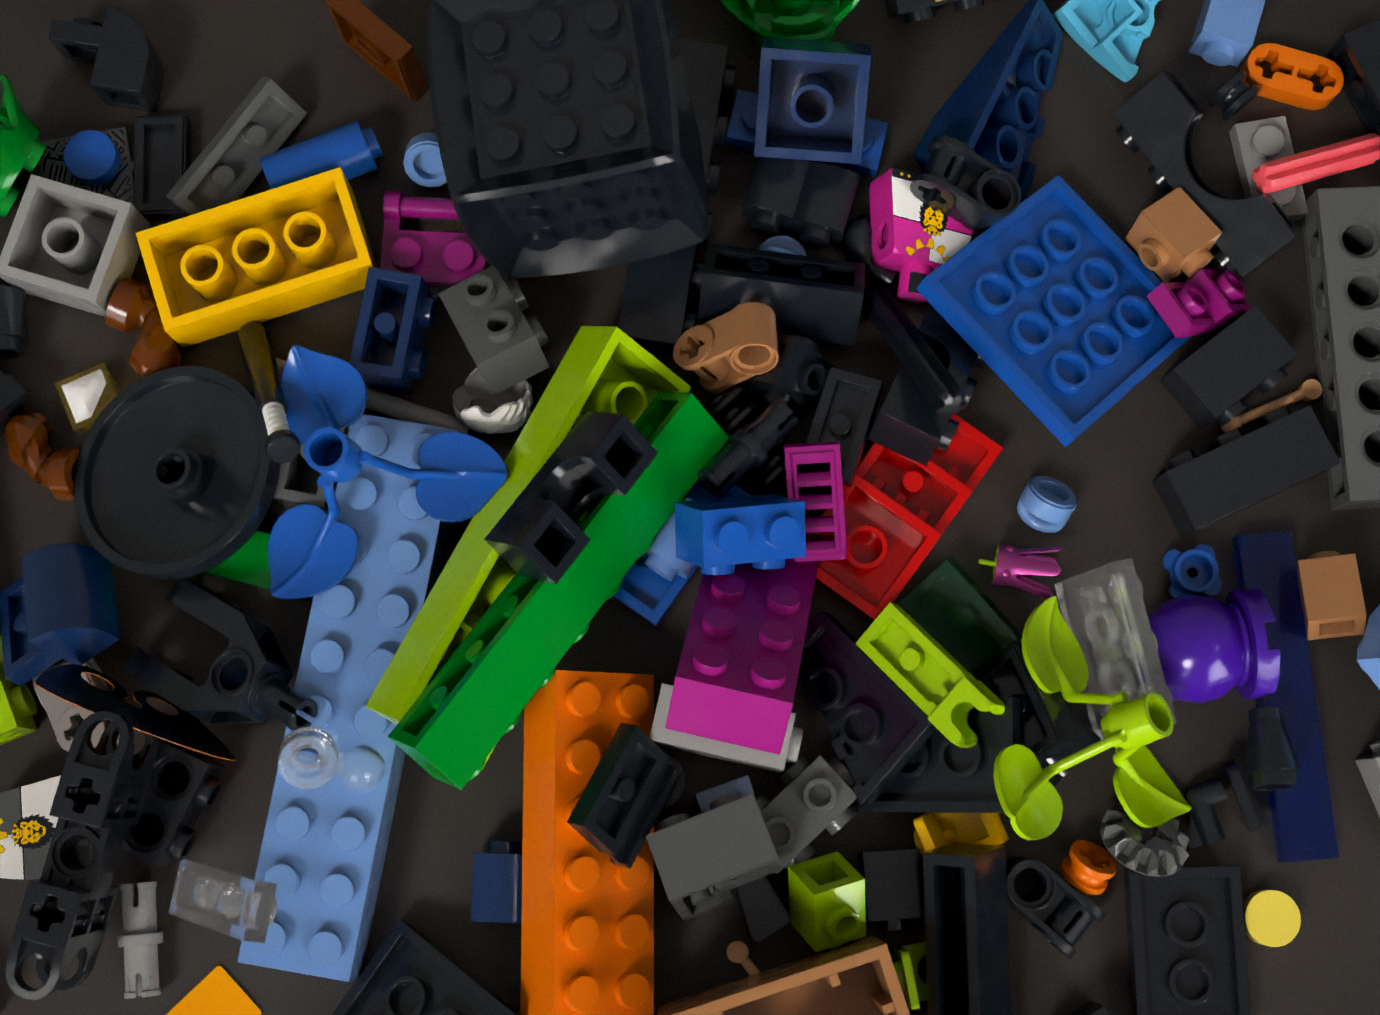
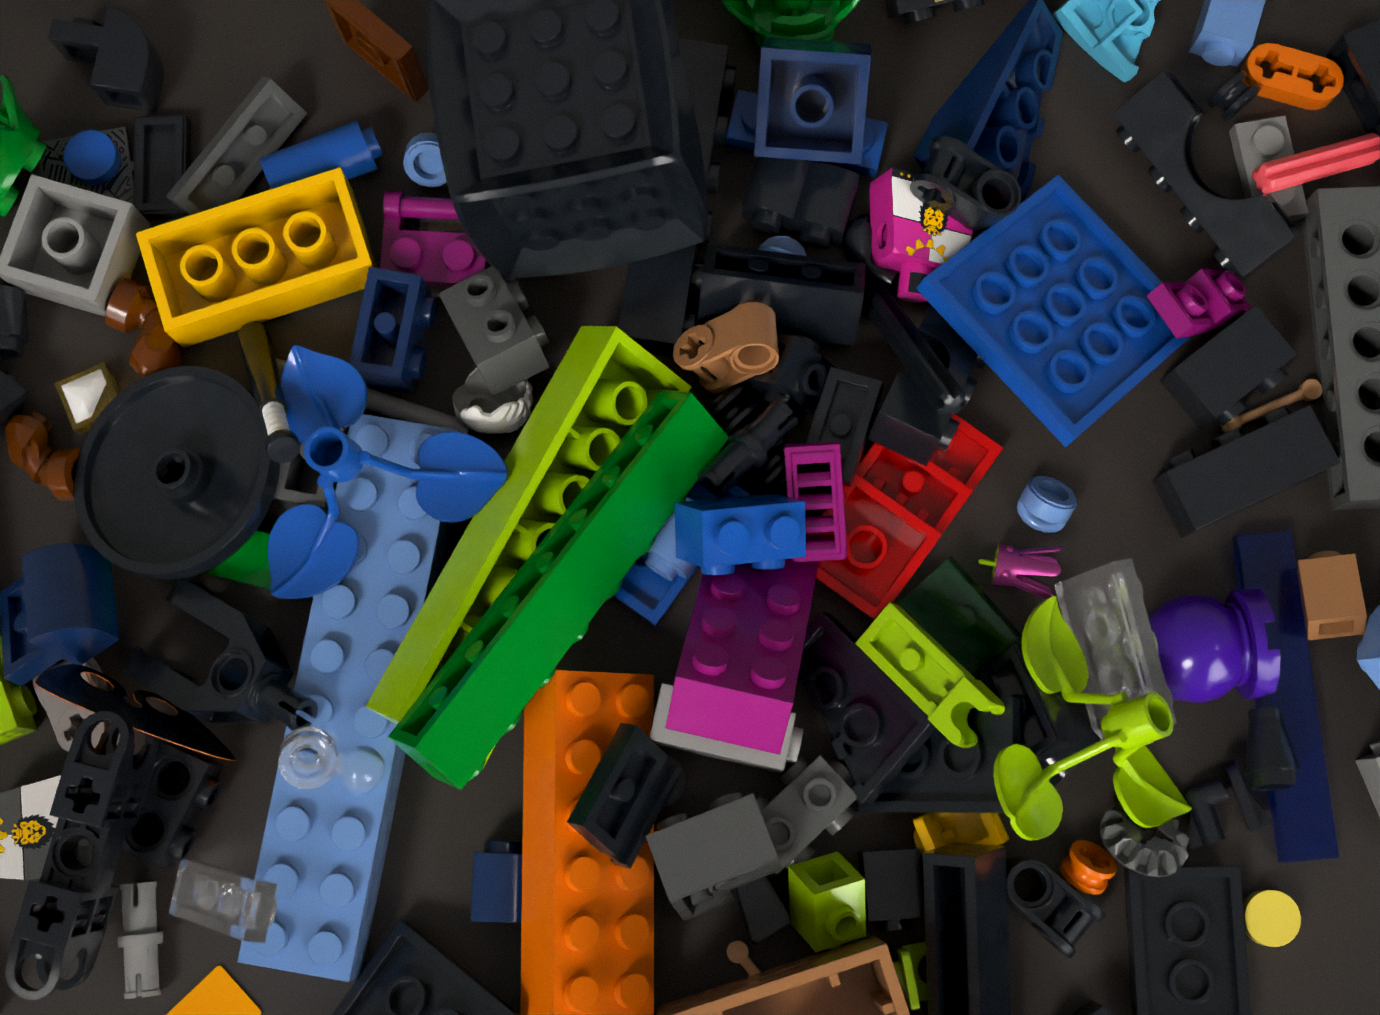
(594, 460): black arch -> none
(740, 785): sand blue tile -> none
(1173, 236): medium nougat brick -> none
(1203, 561): blue plate -> none

